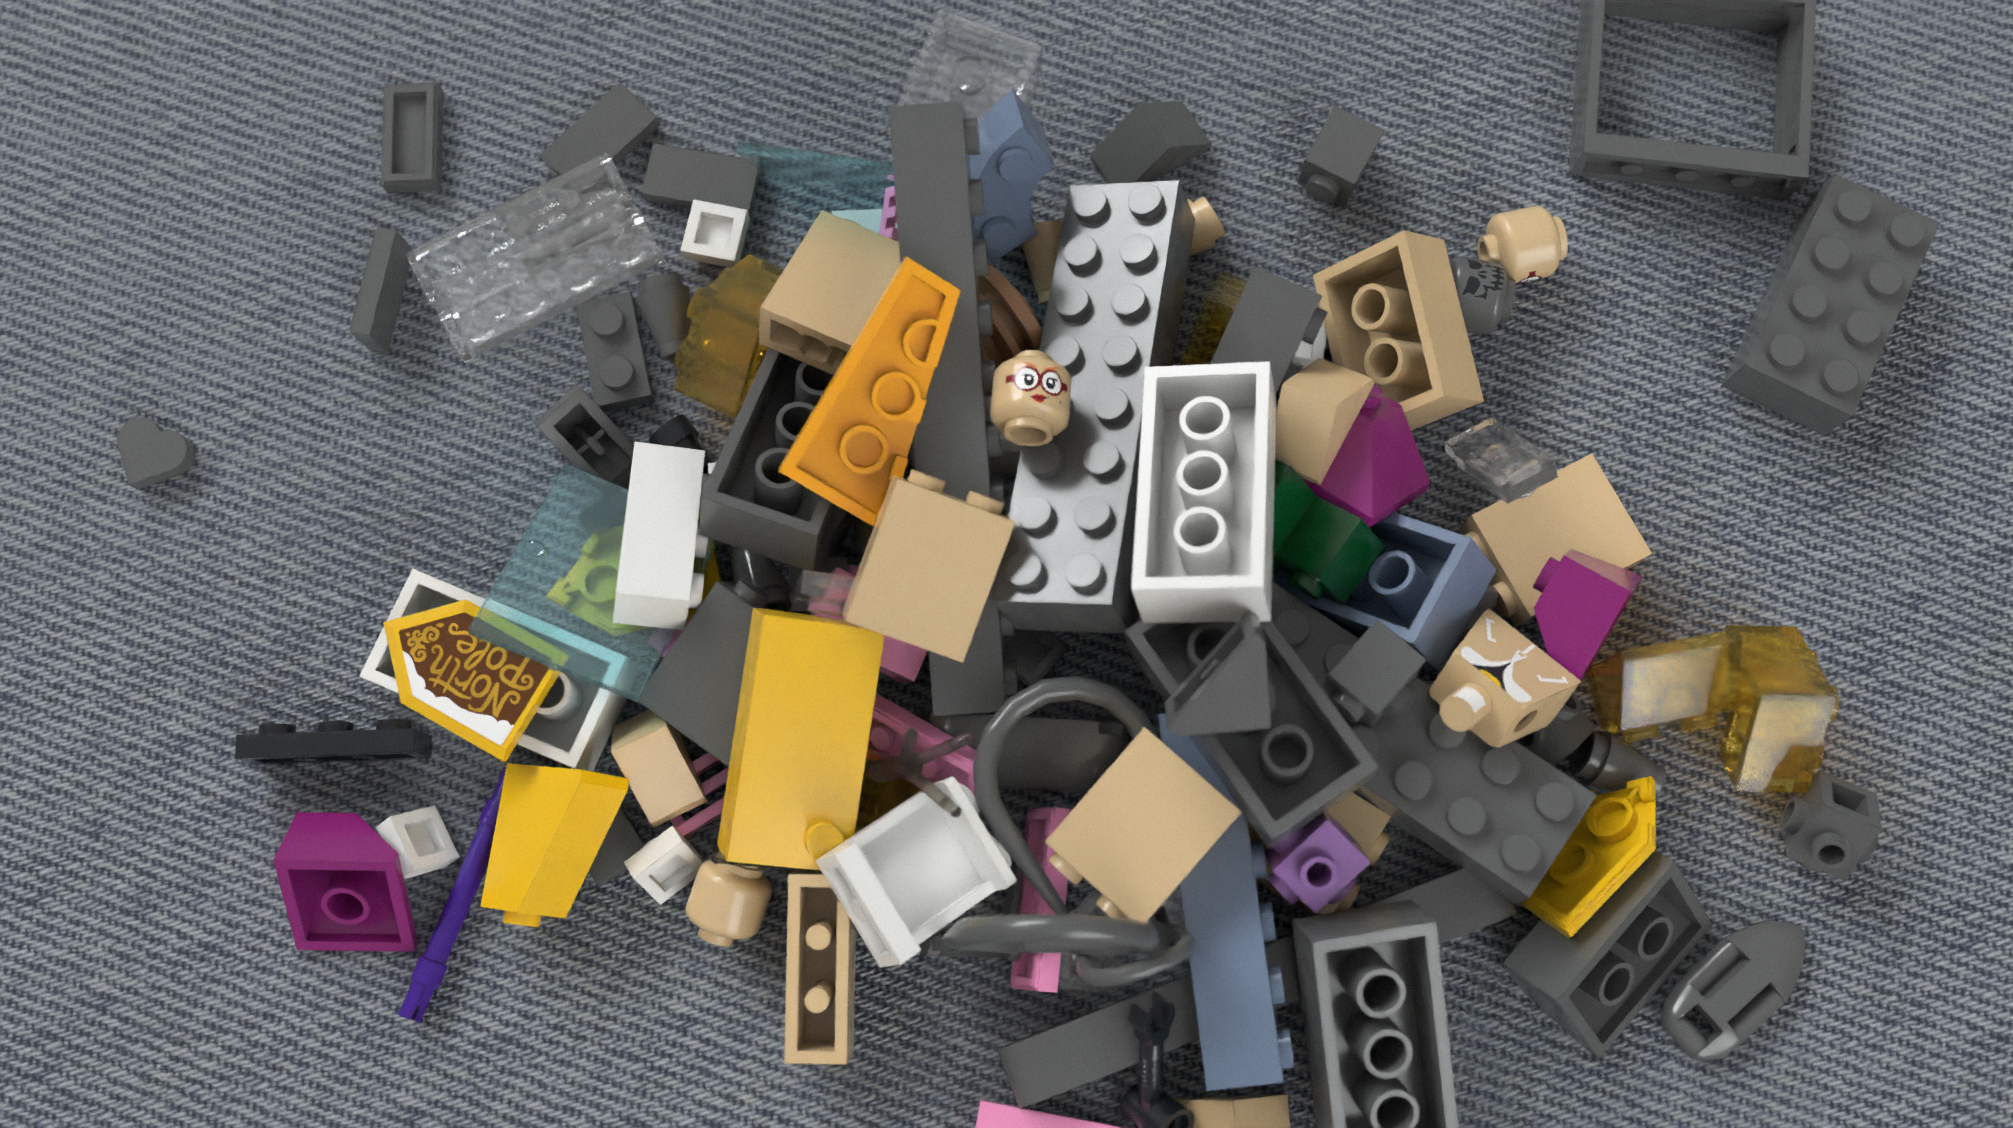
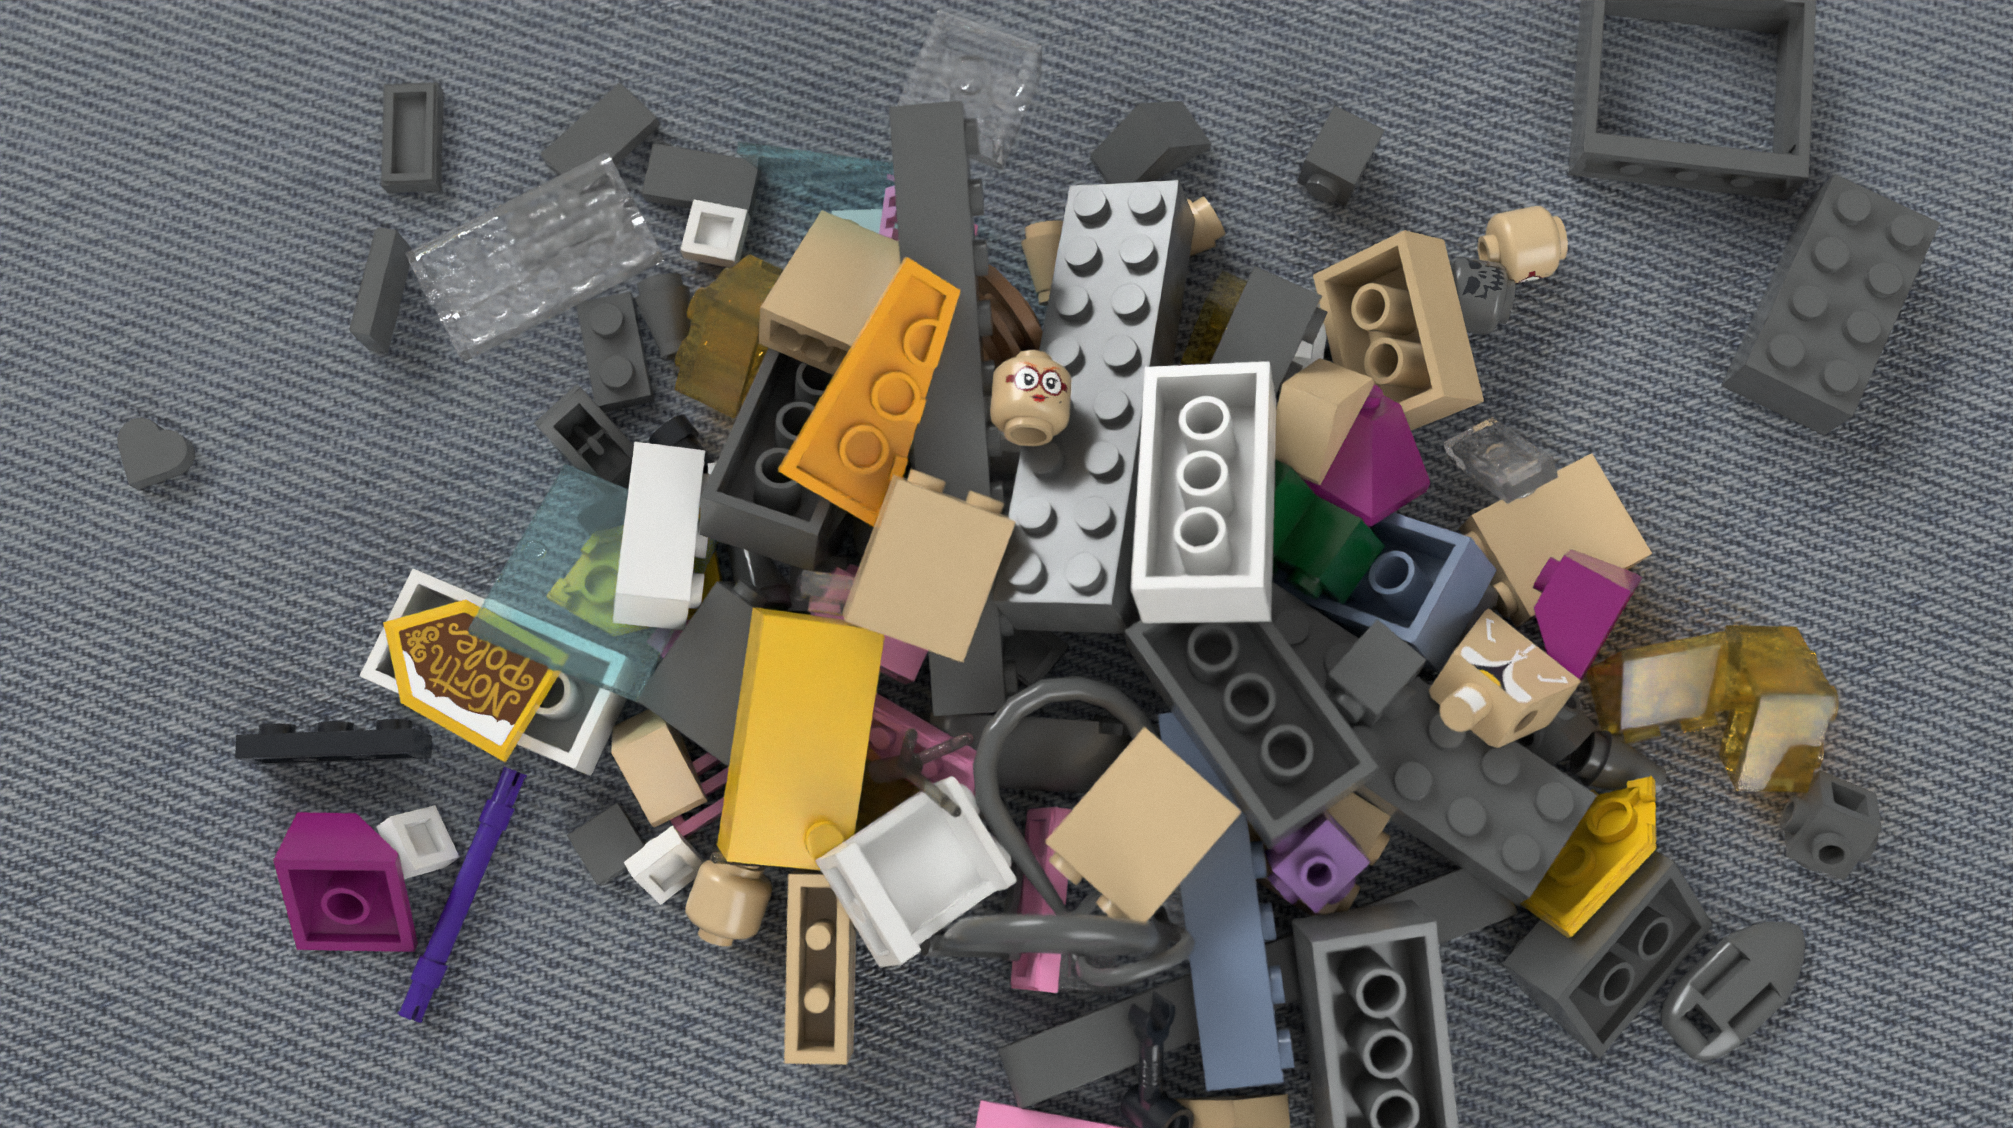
(547, 839): yellow slope -> none
(1010, 165): sand blue brick -> none
(1226, 688): dark grey slope -> none

